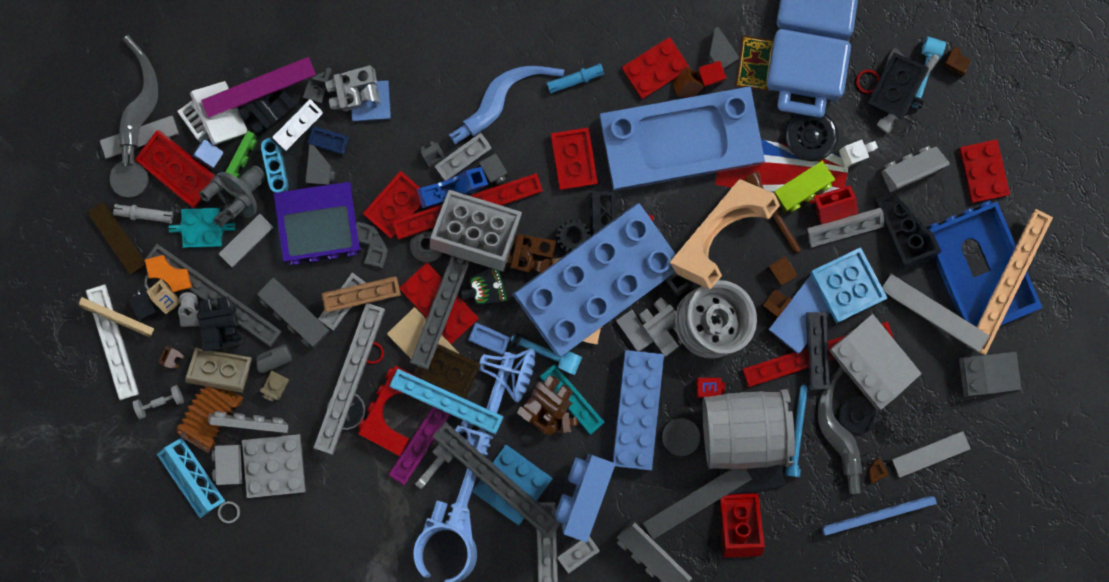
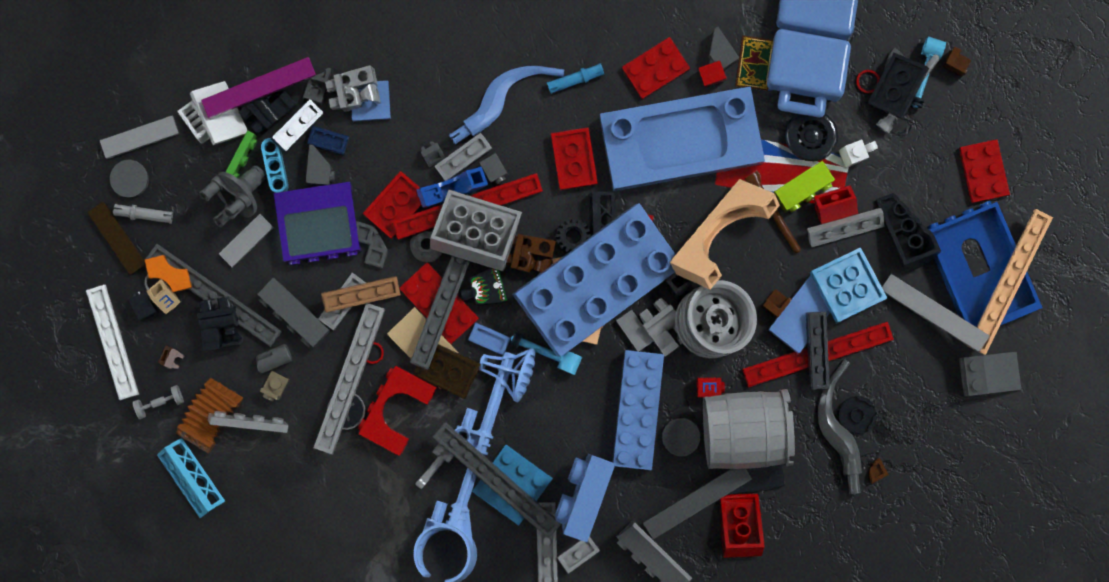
(116, 317): tan tile -> none
(139, 109): dark grey animal -> none
(174, 168): red plate -> none
(188, 310): light grey piece -> none
(200, 229): teal plate -> none
(207, 154): medium blue panel -> none
(218, 370): dark tan tile -> none
(228, 464): light grey brick -> none
(238, 511): light grey piece -> none
(273, 466): light grey plate -> none
(418, 446): magenta tile -> none
(446, 401): medium azure tile -> none
(546, 399): reddish brown hips -> none
(563, 424): reddish brown tile -> none
(579, 408): teal tile -> none
(688, 83): reddish brown panel -> none
(782, 271): reddish brown panel -> none
(794, 470): dark azure piece -> none
(875, 362): light grey slope -> none
(878, 515): medium blue tile -> none
(914, 168): light grey slope -> none
(930, 454): light grey tile -> none

